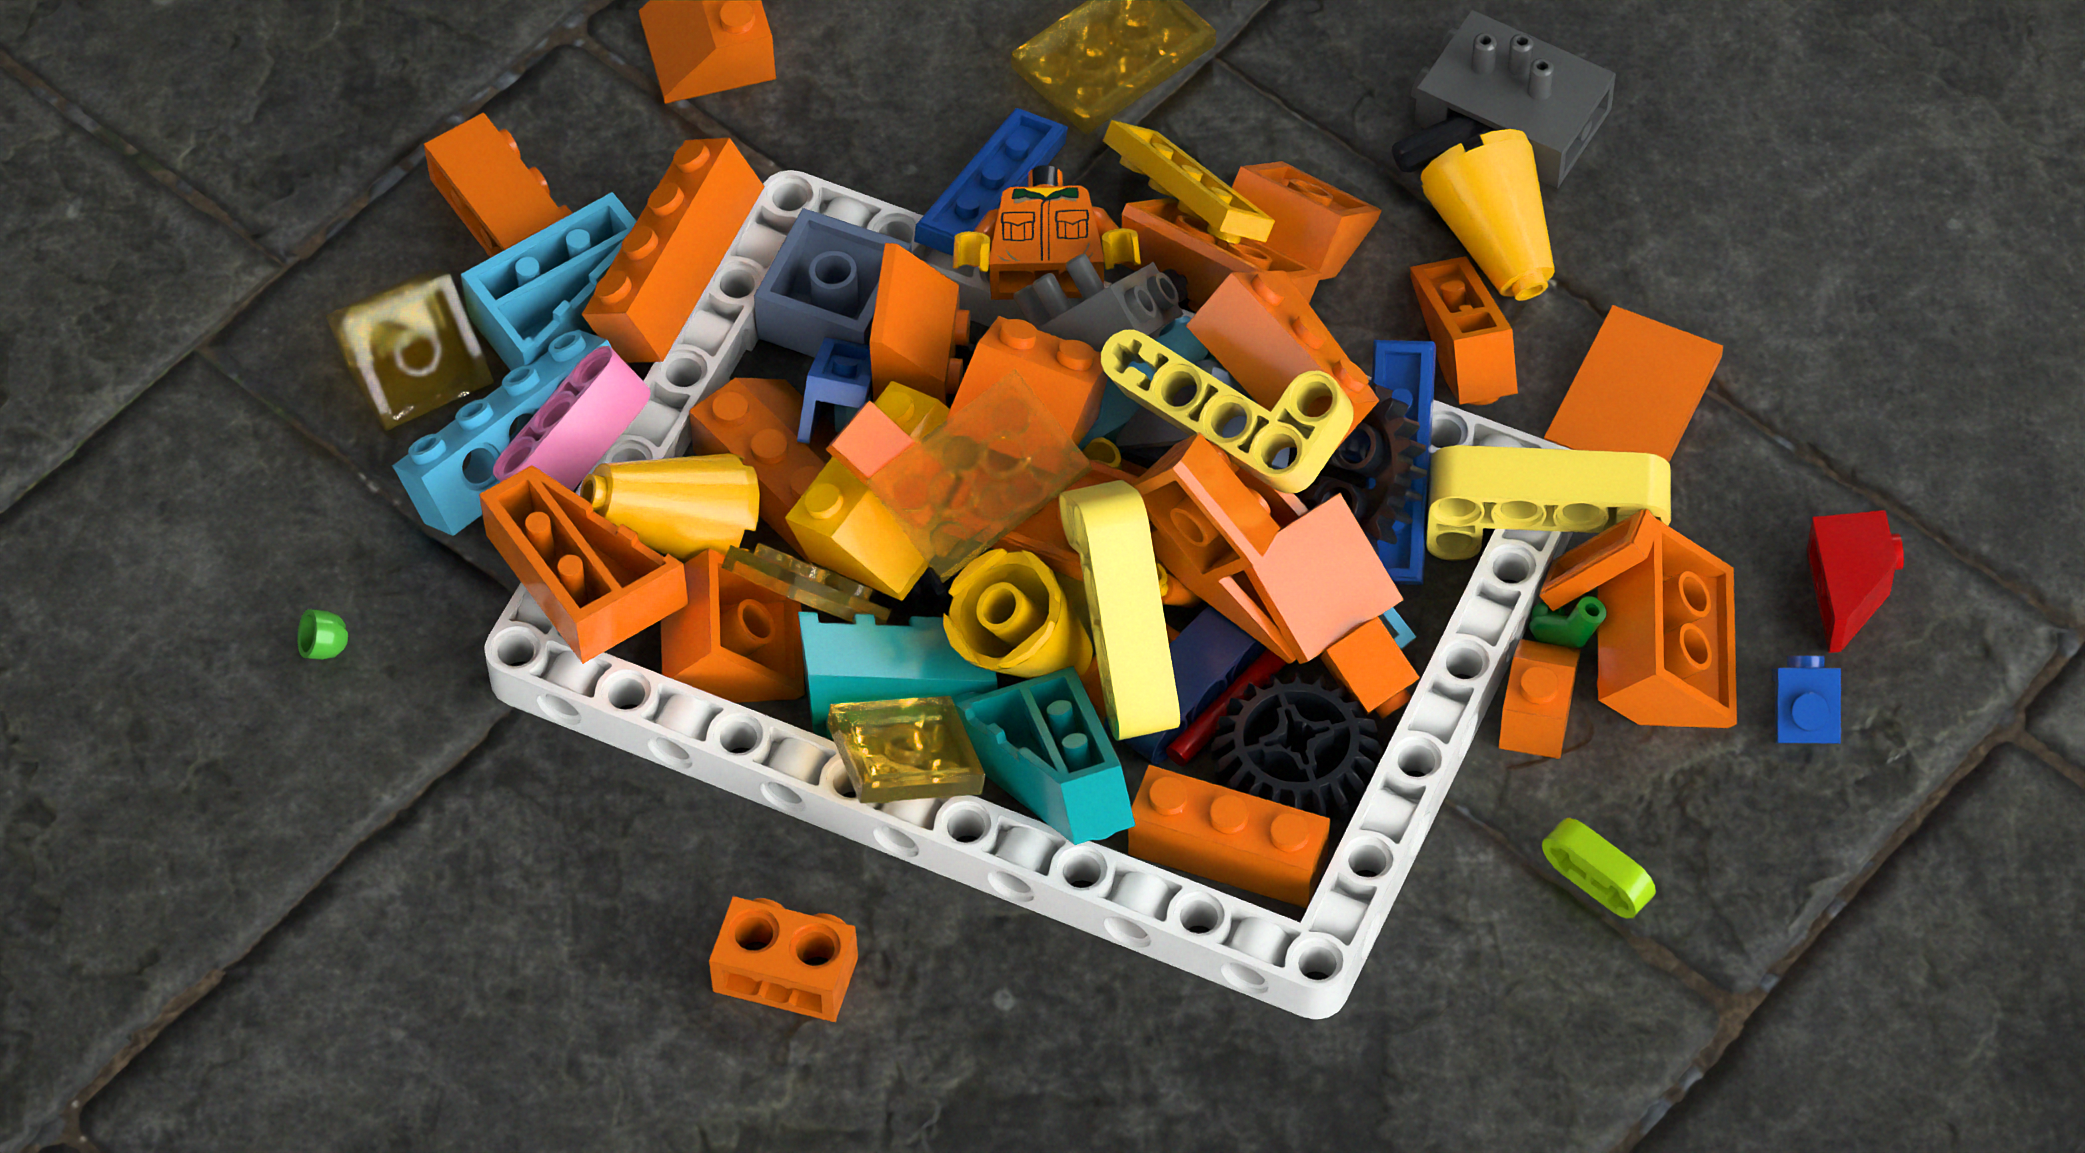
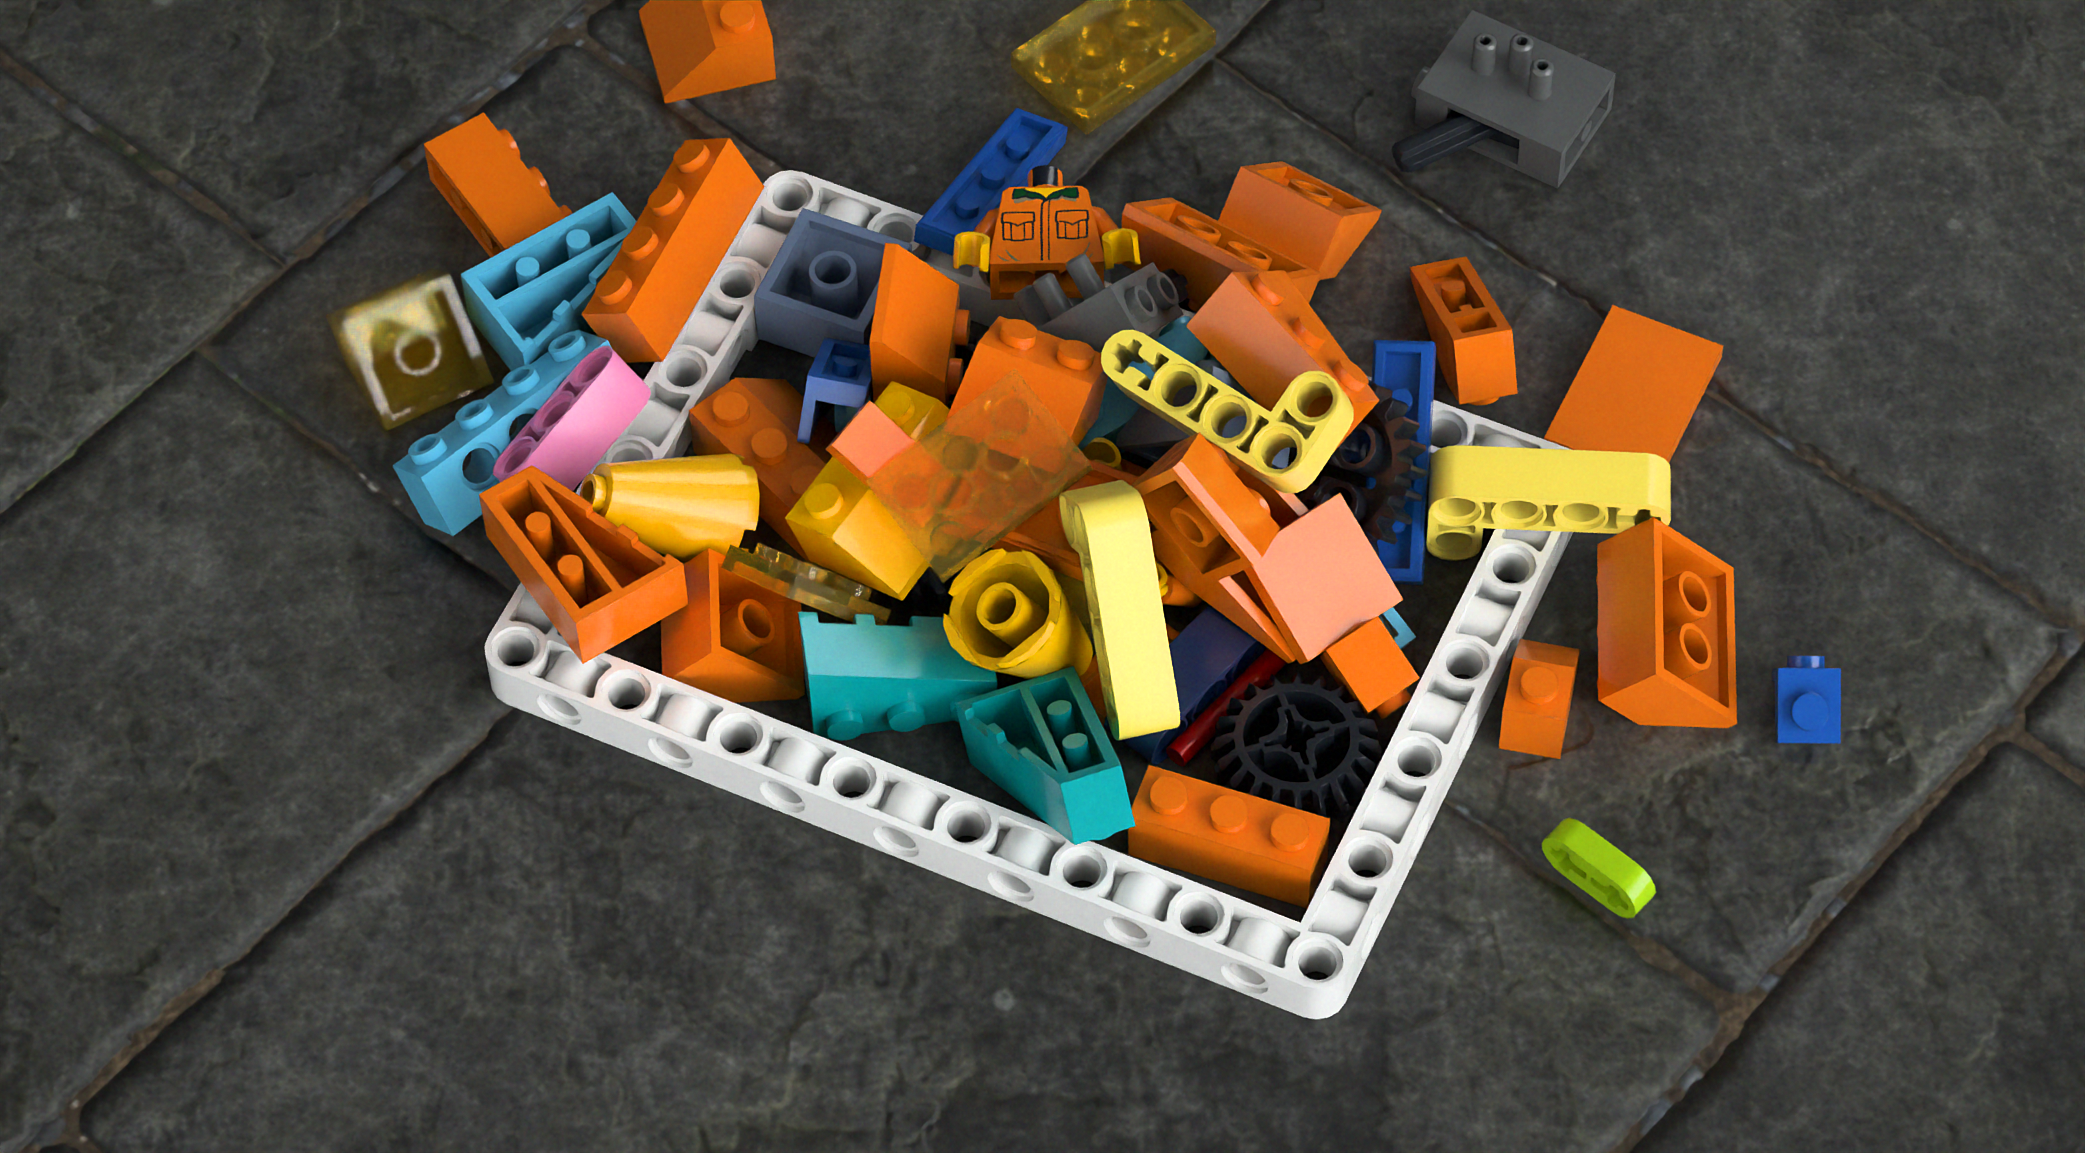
(321, 634): bright green hinge -> none
(778, 971): orange brick -> none
(905, 749): clear yellow plate -> none
(1195, 187): yellow plate -> none
(1495, 210): yellow cone -> none
(1570, 630): green arm -> none
(1599, 559): orange tile -> none
(1851, 570): red slope -> none

